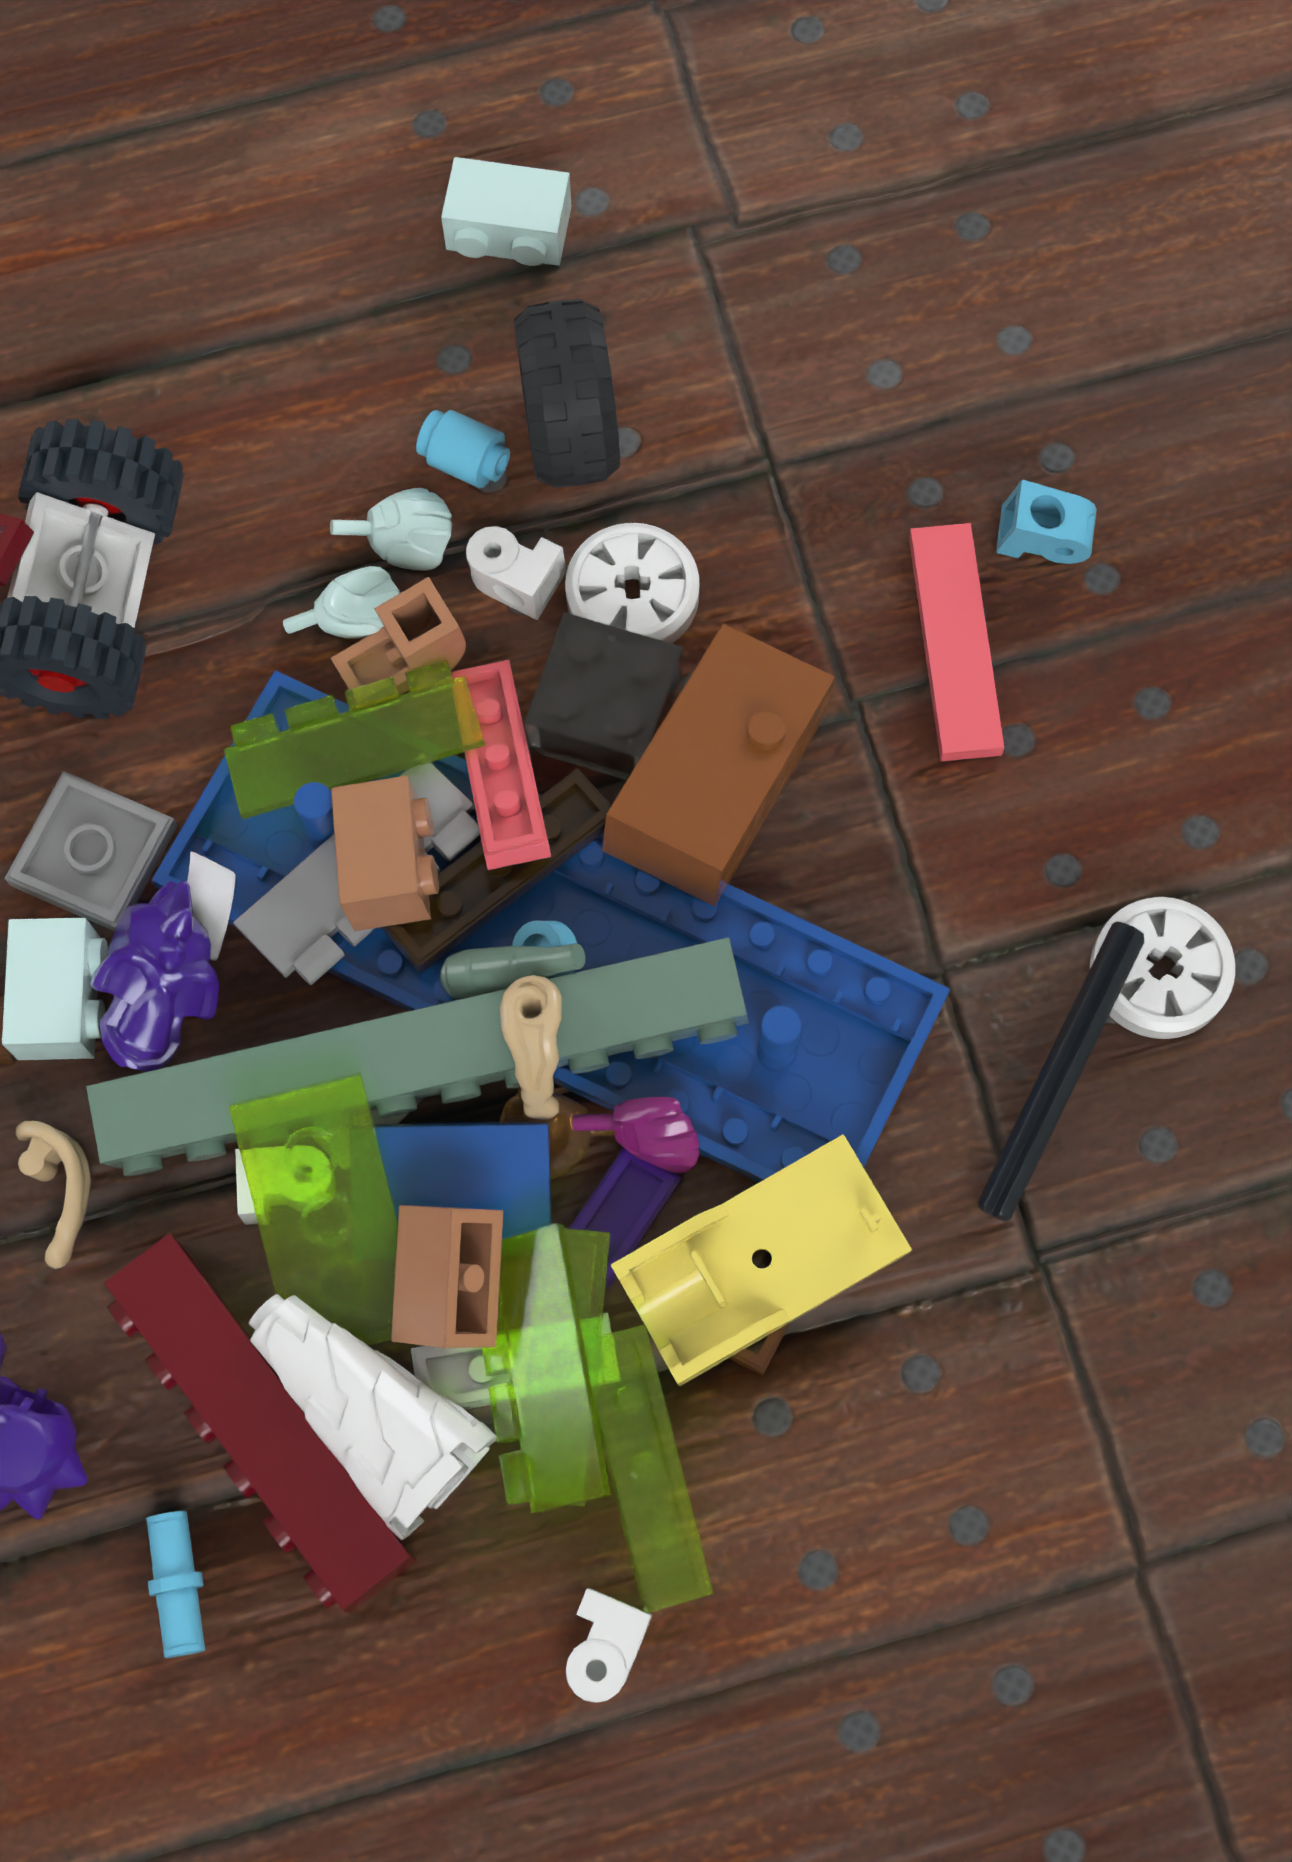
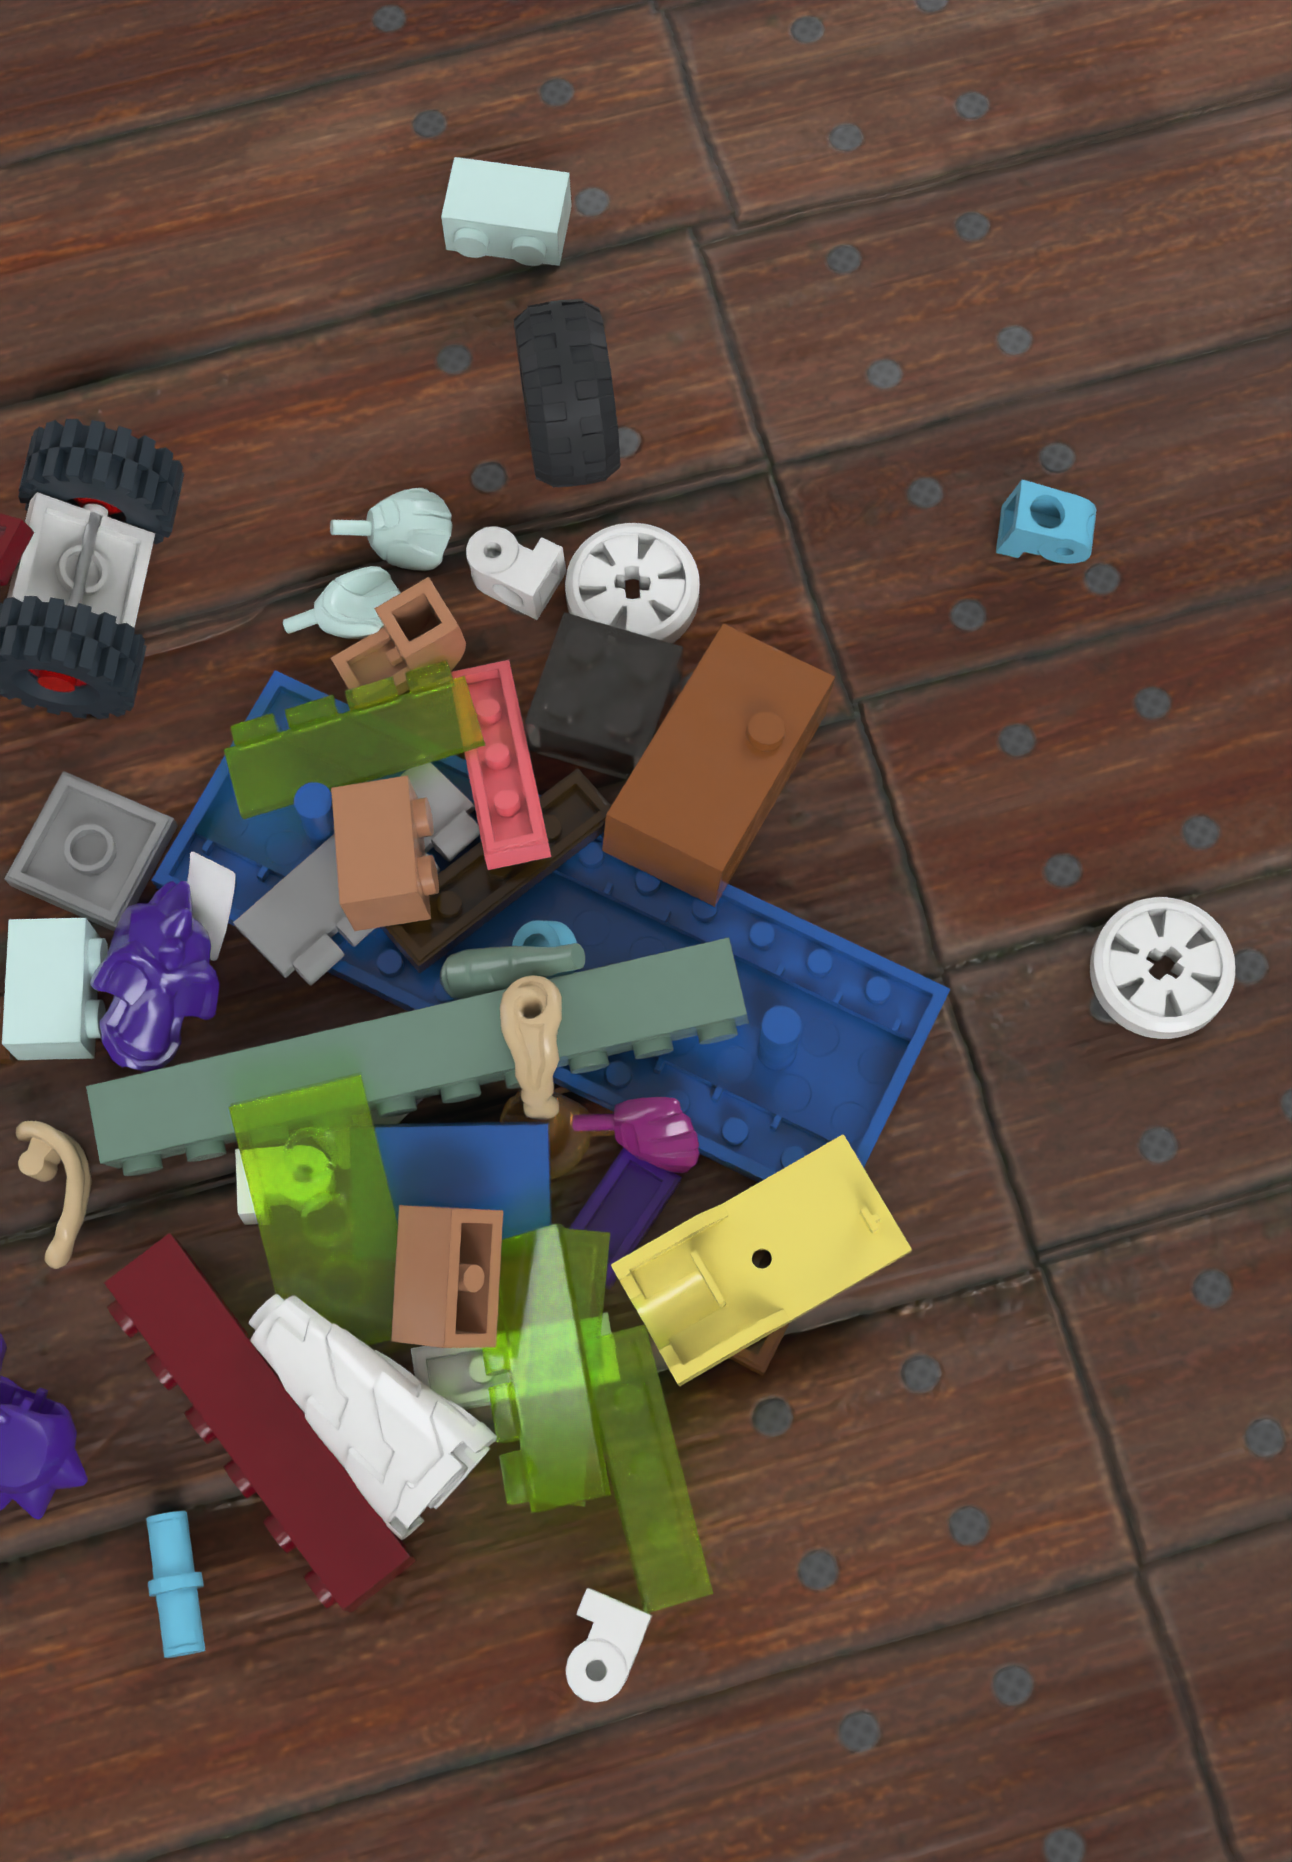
(463, 447): medium azure brick -> none
(956, 642): coral tile -> none
(1061, 1071): black axle -> none

